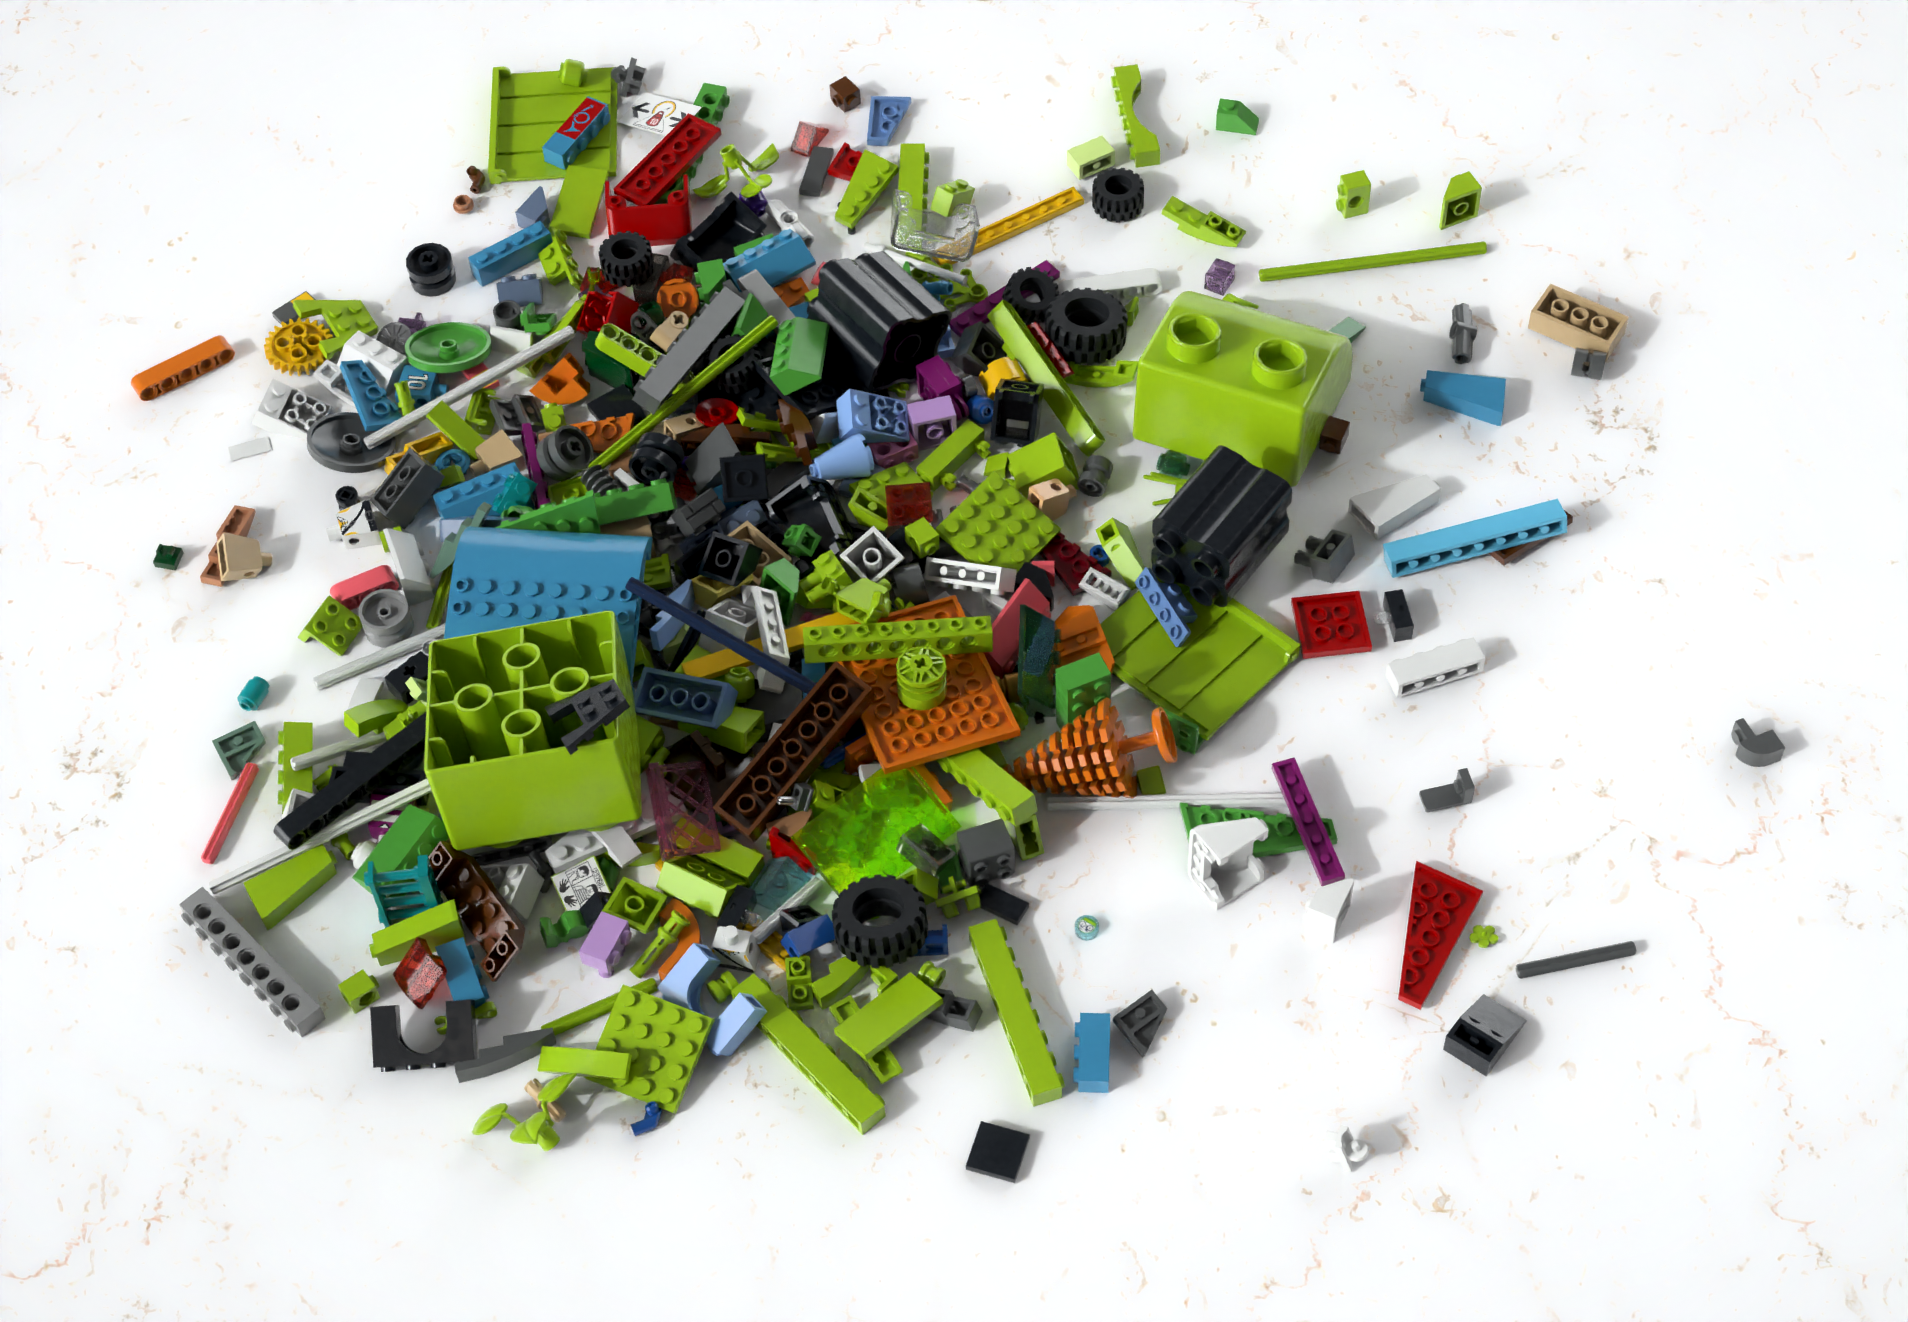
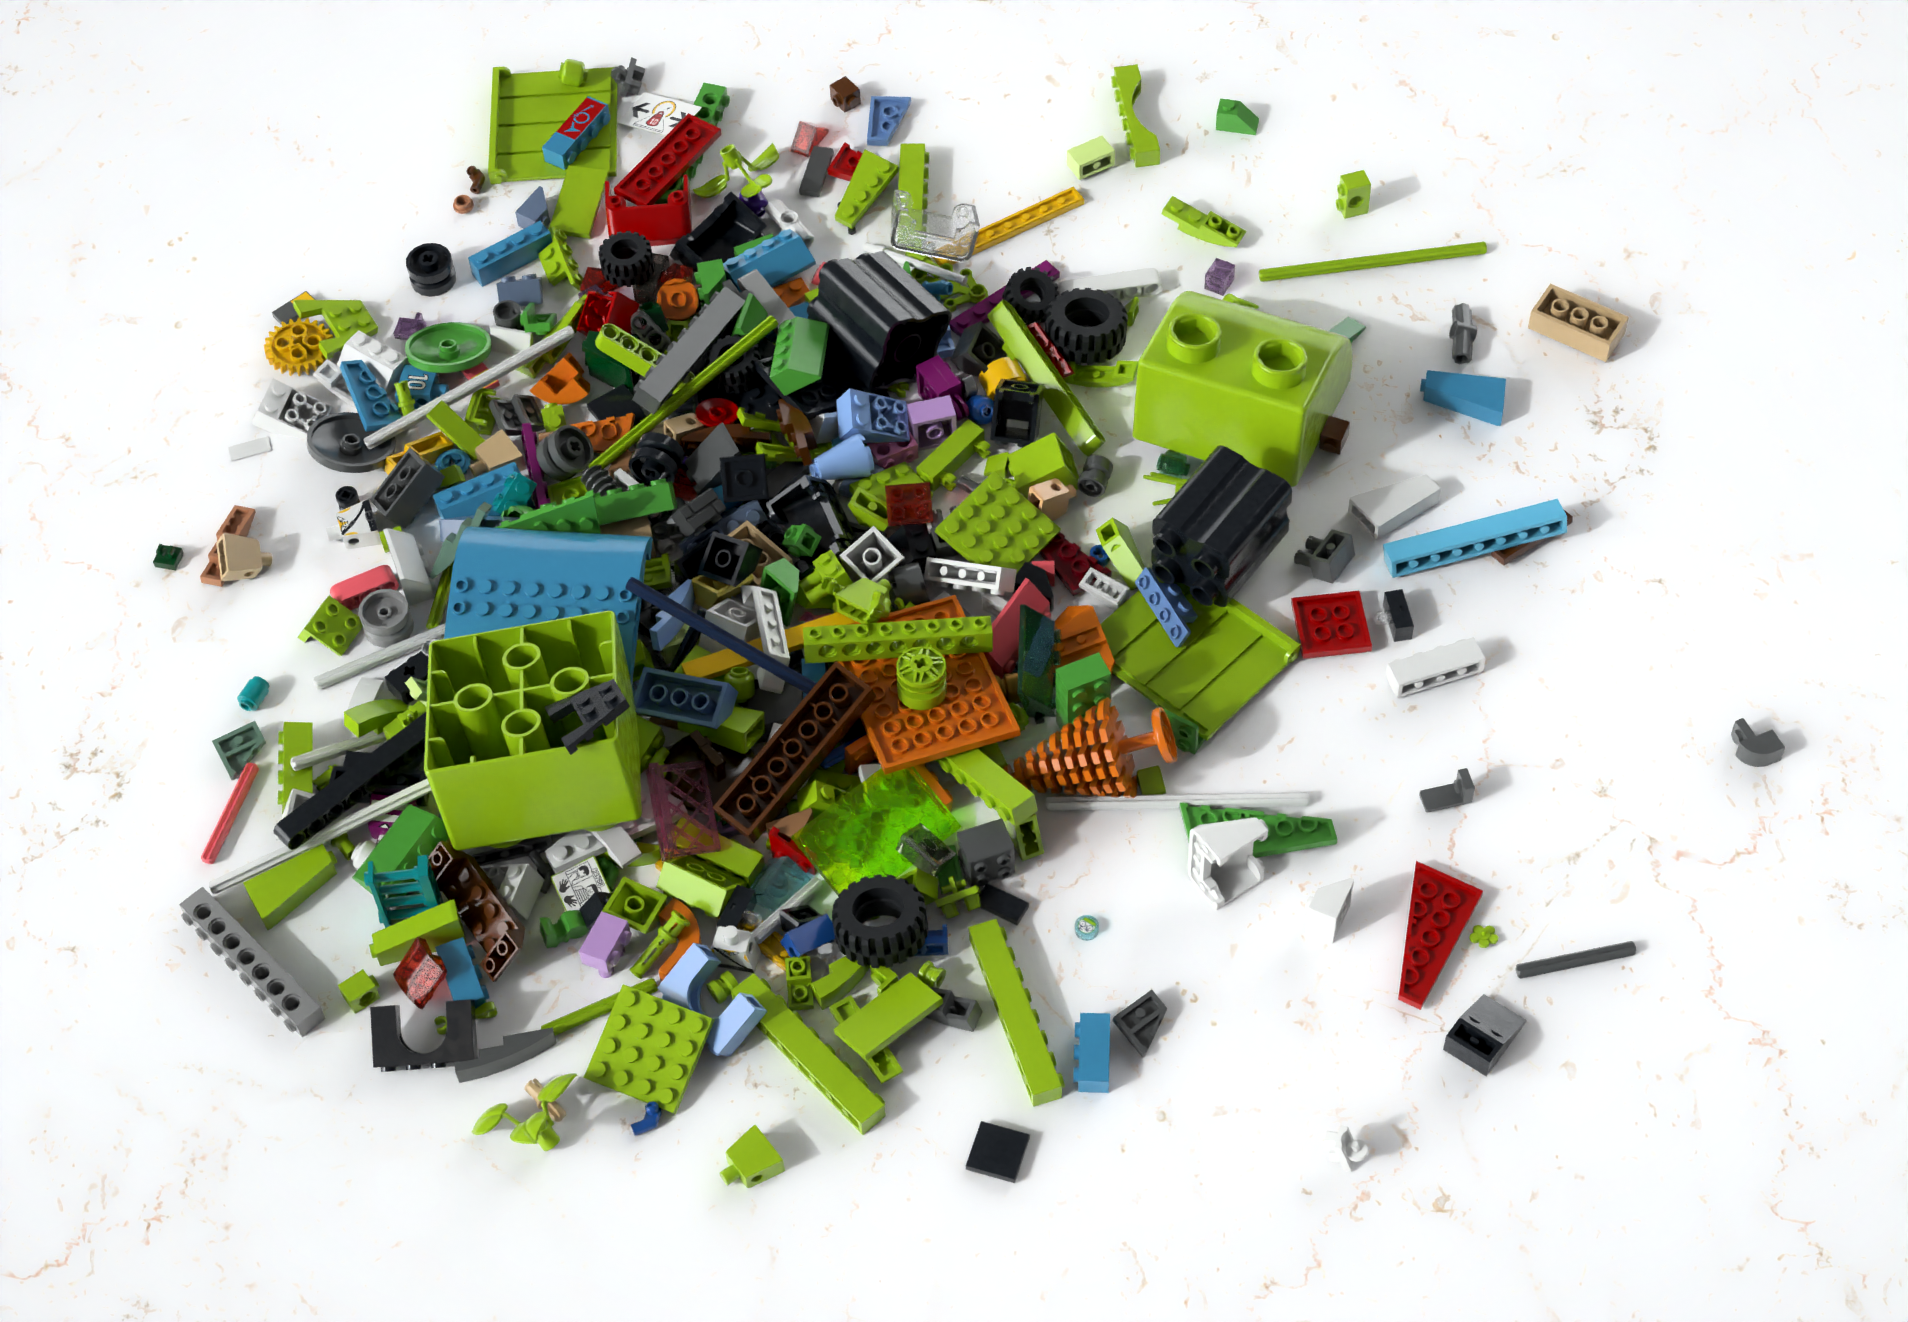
(182, 368): orange beam -> none
(394, 336): flat silver wheel -> none
(584, 1062): lime slope -> none
(593, 277): clear neon green hand -> none
(669, 330): tan piece -> none
(752, 1160): none -> lime torso
(800, 797): dark grey piece -> none
(922, 538): lime brick -> none
(950, 195): lime brick -> none
(1118, 195): black tyre -> none
(1308, 821): magenta plate -> none
(1460, 200): lime slope -> none
(1596, 365): dark grey wheel -> none

